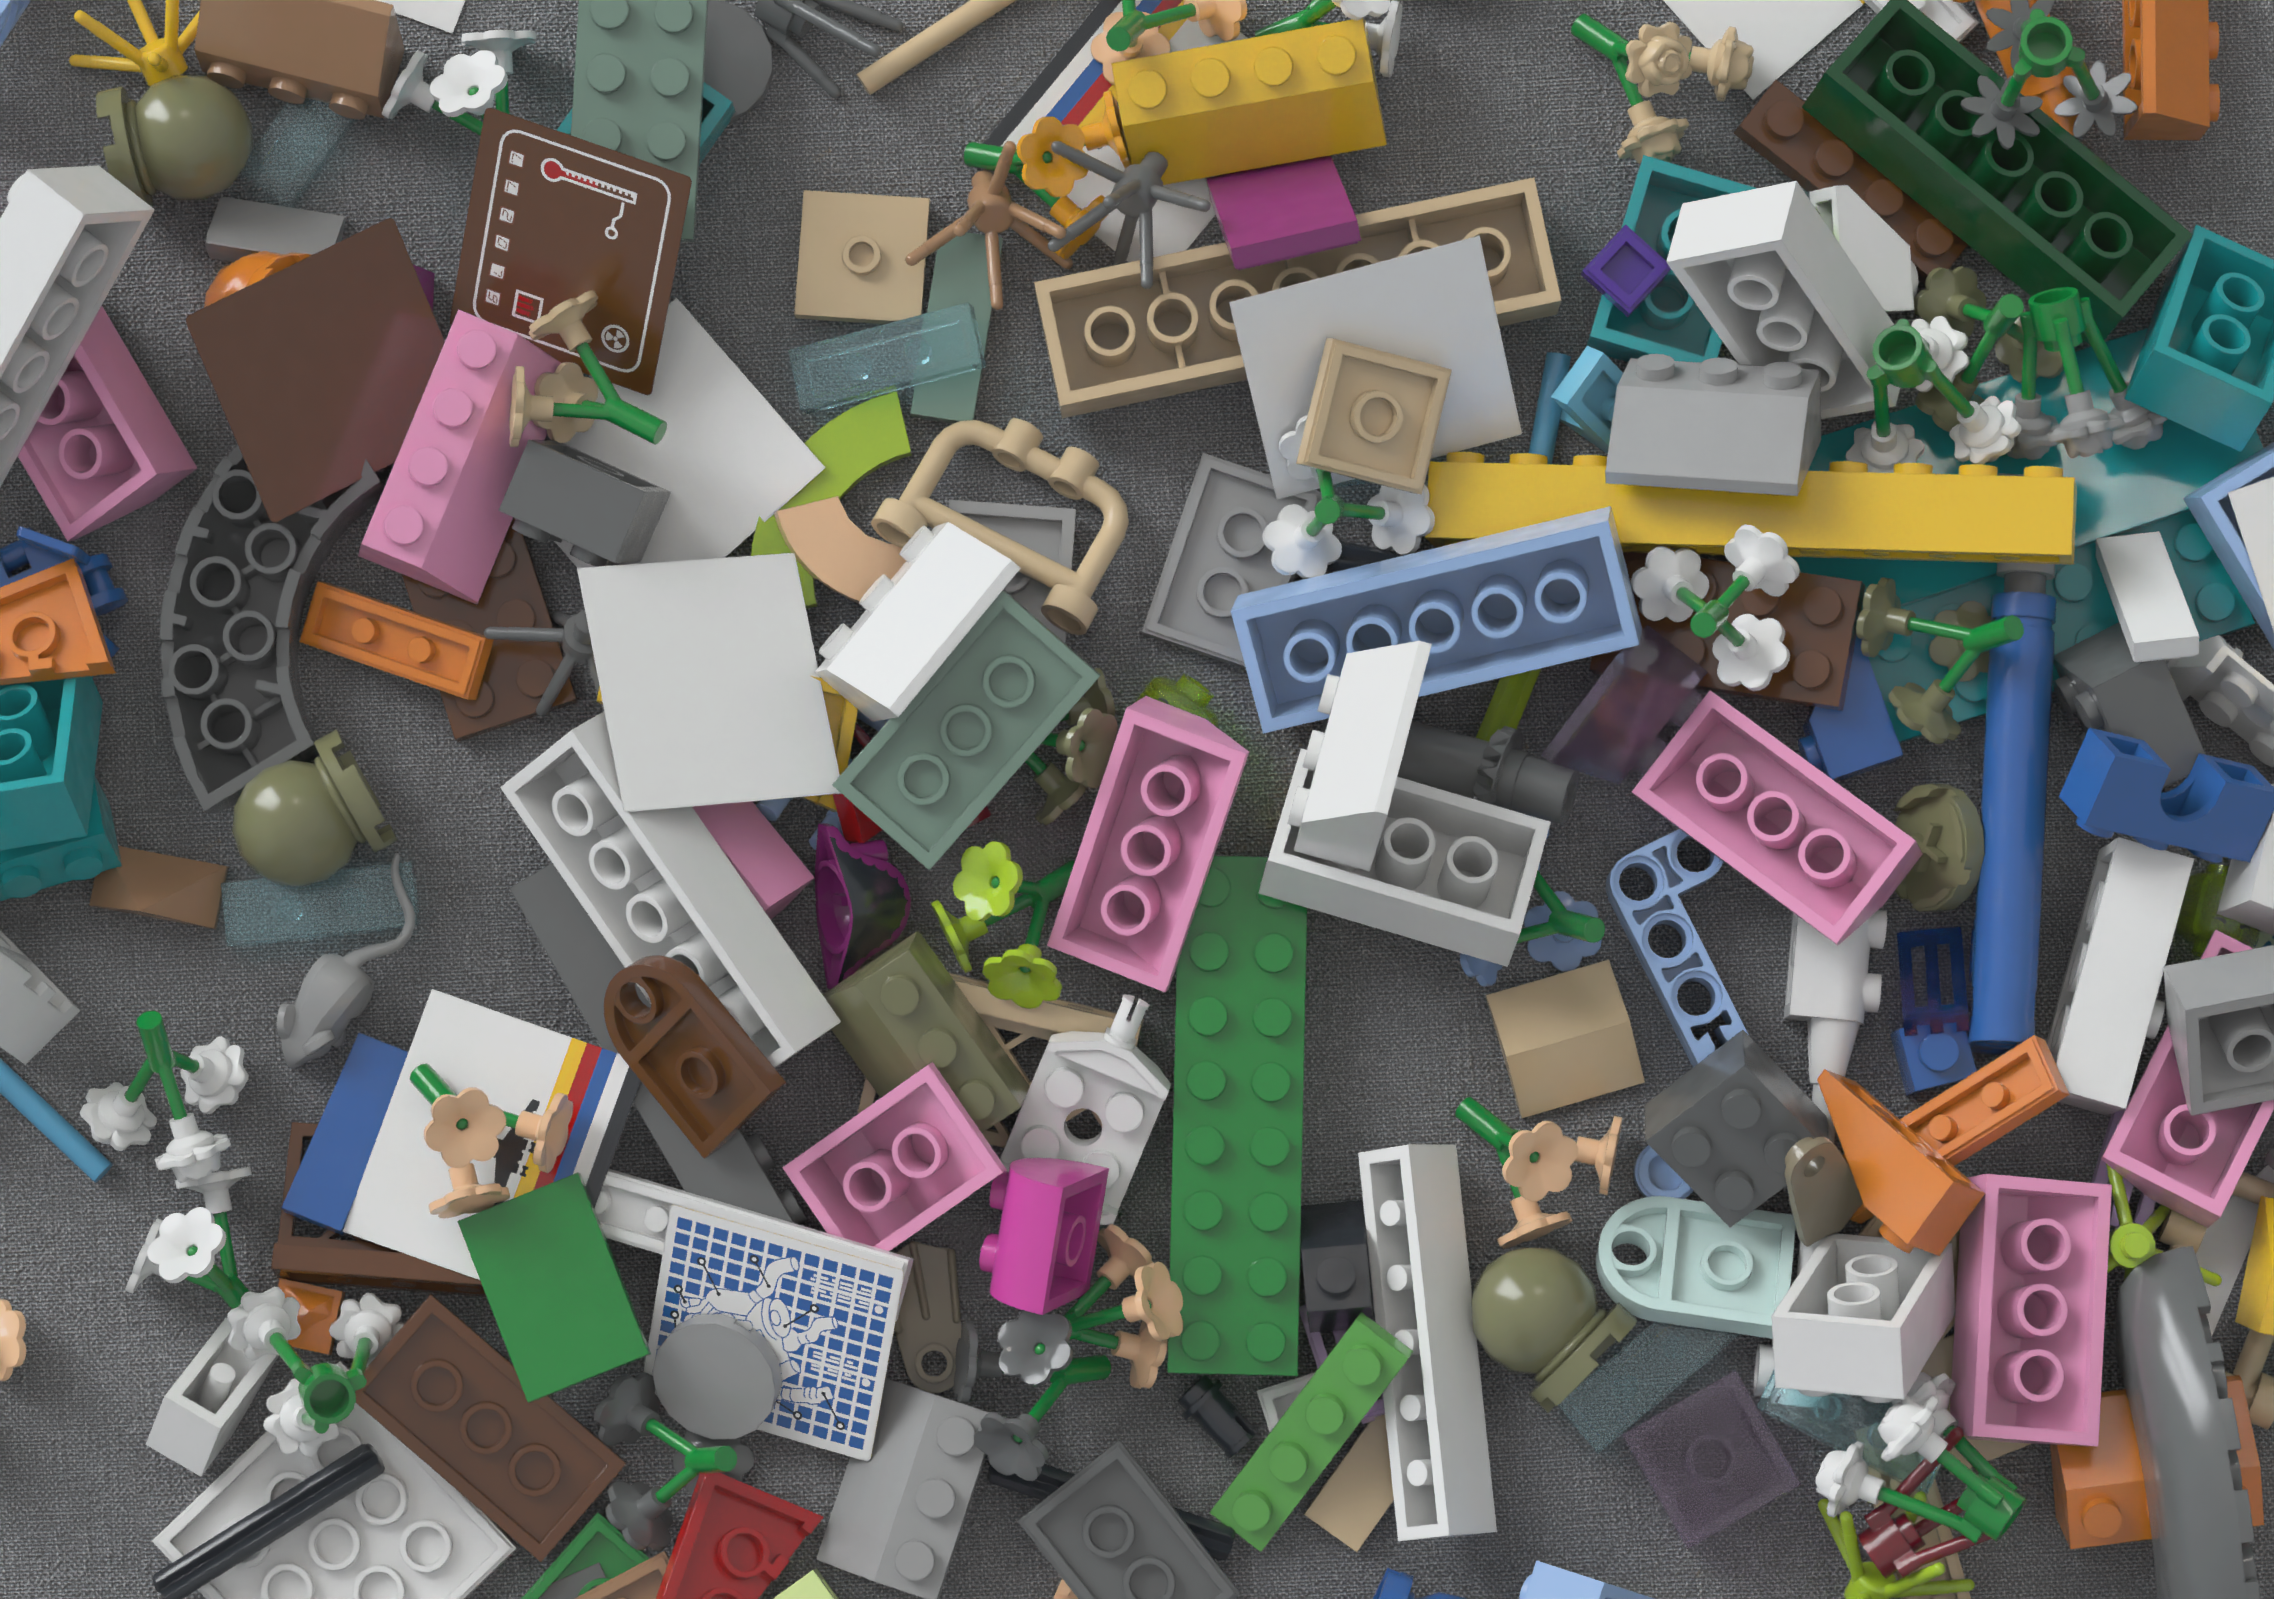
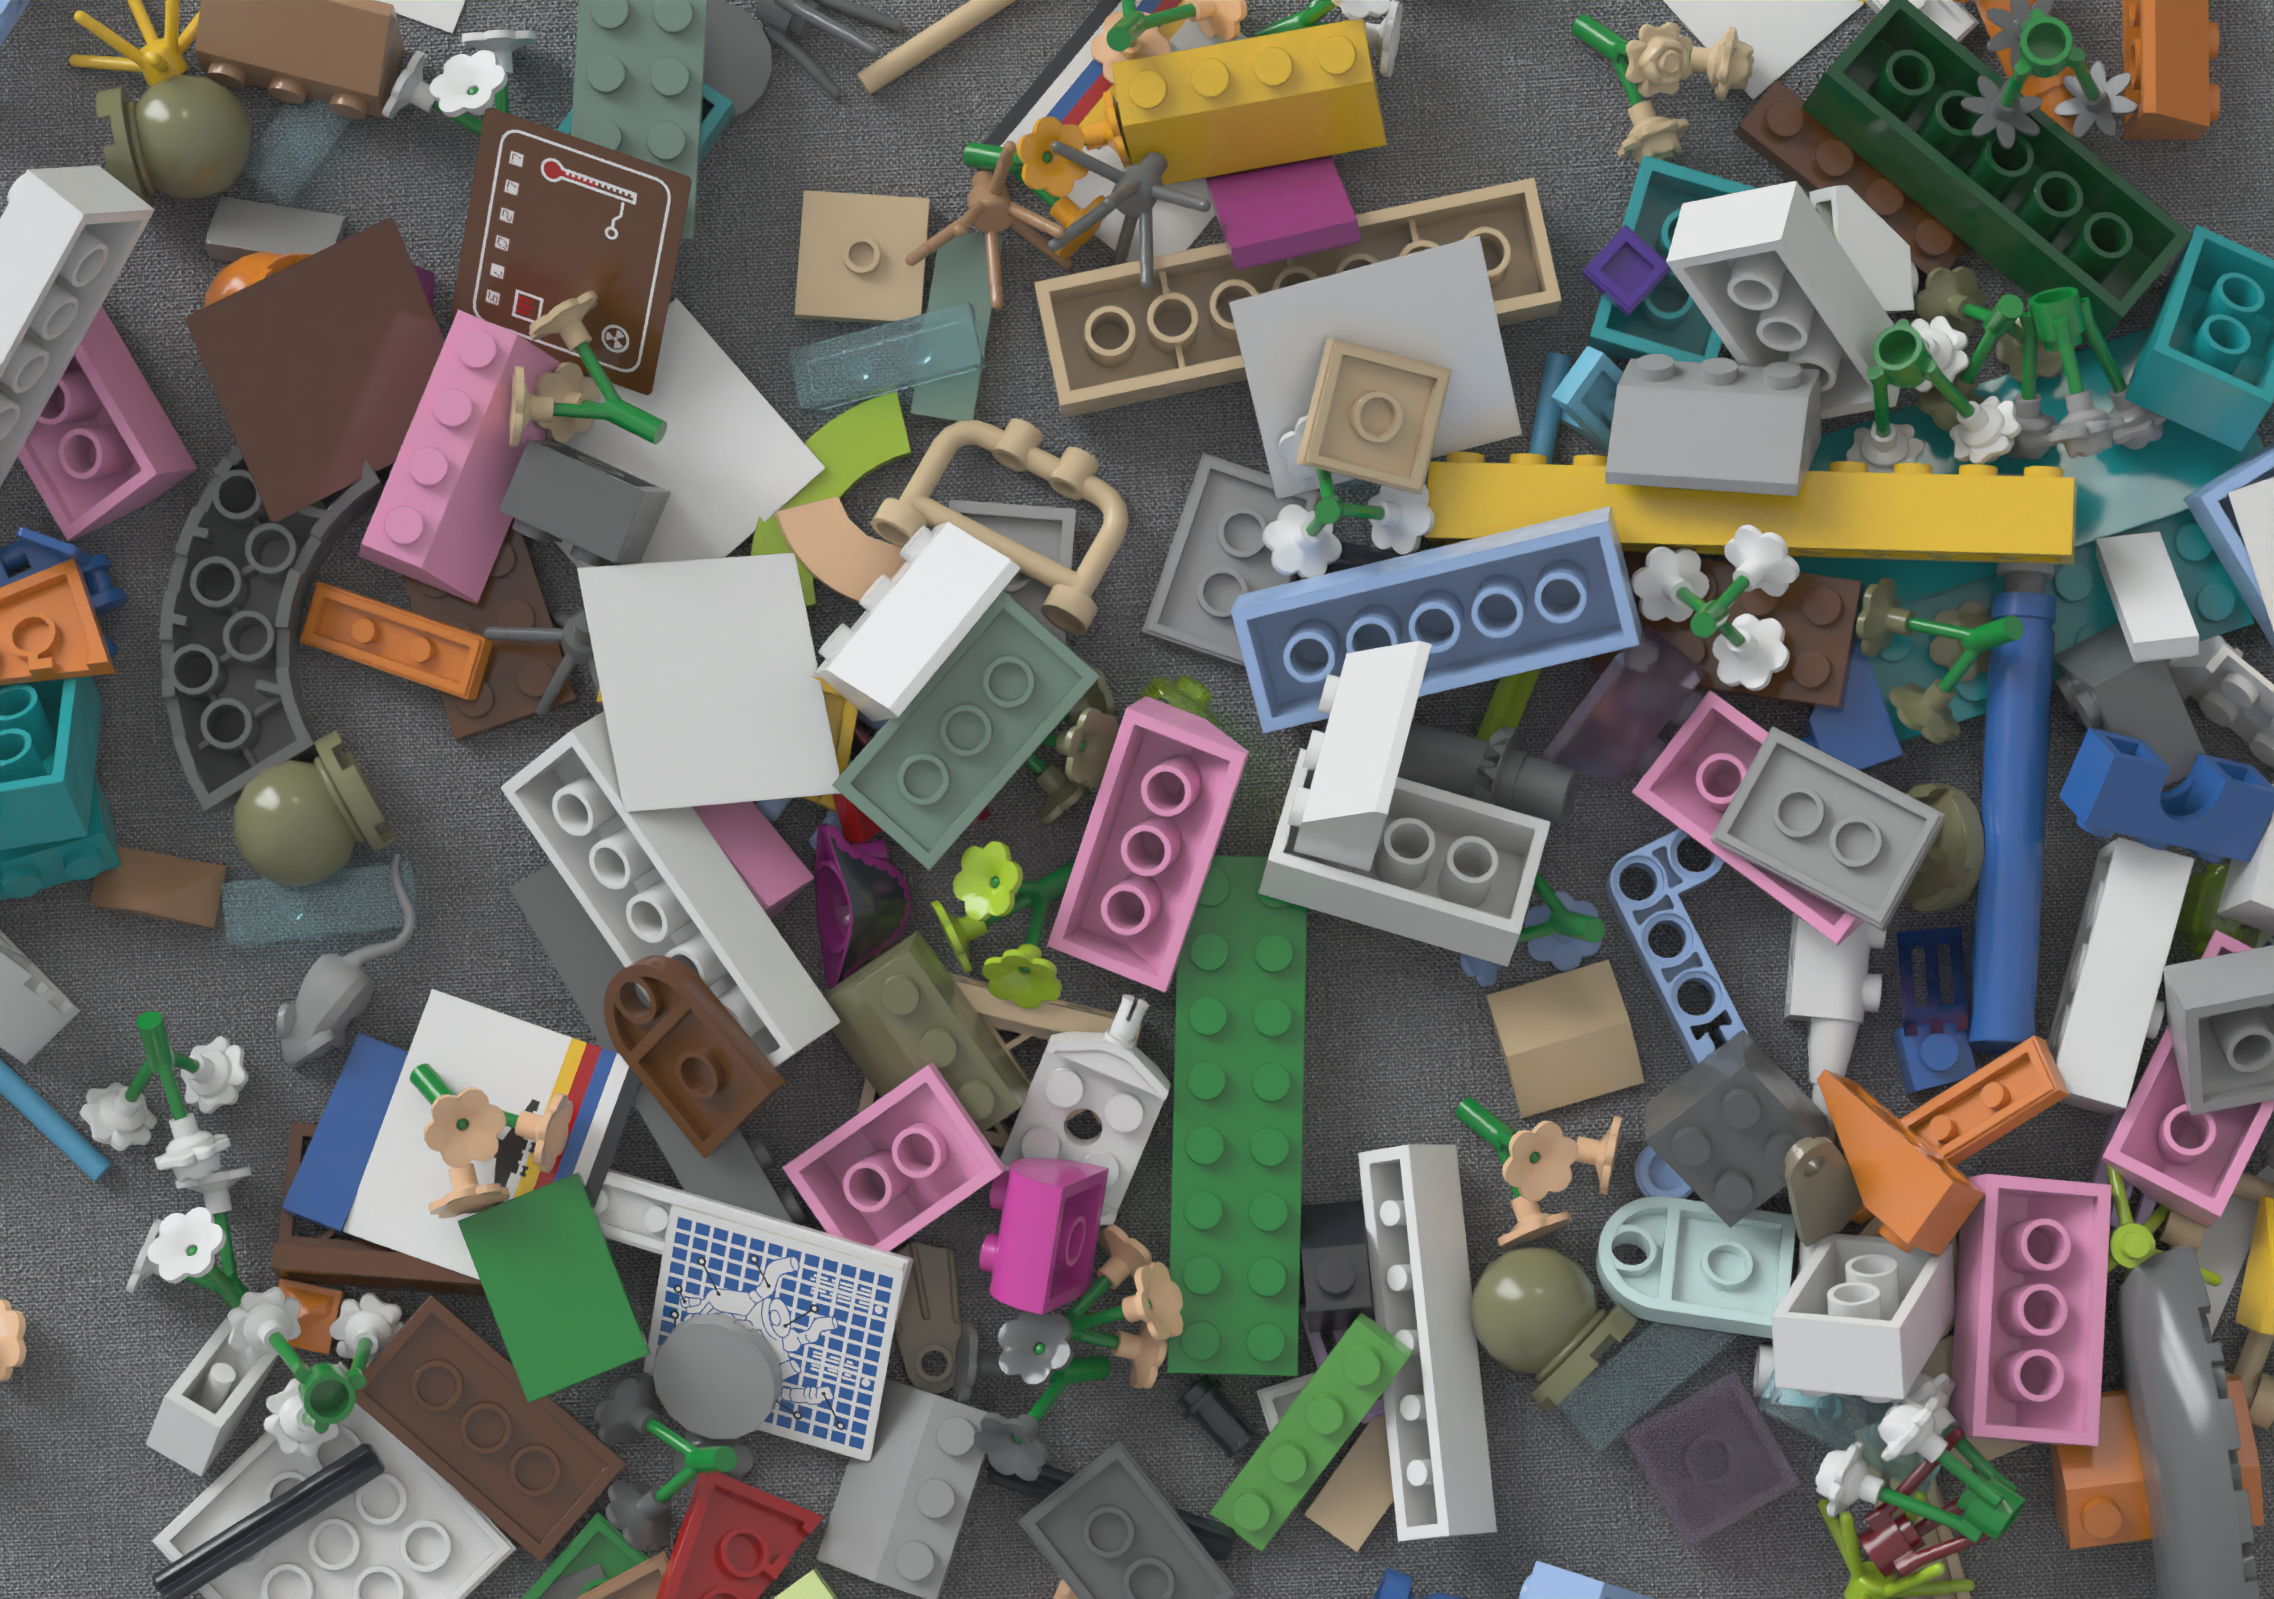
(1828, 828): none -> light grey tile

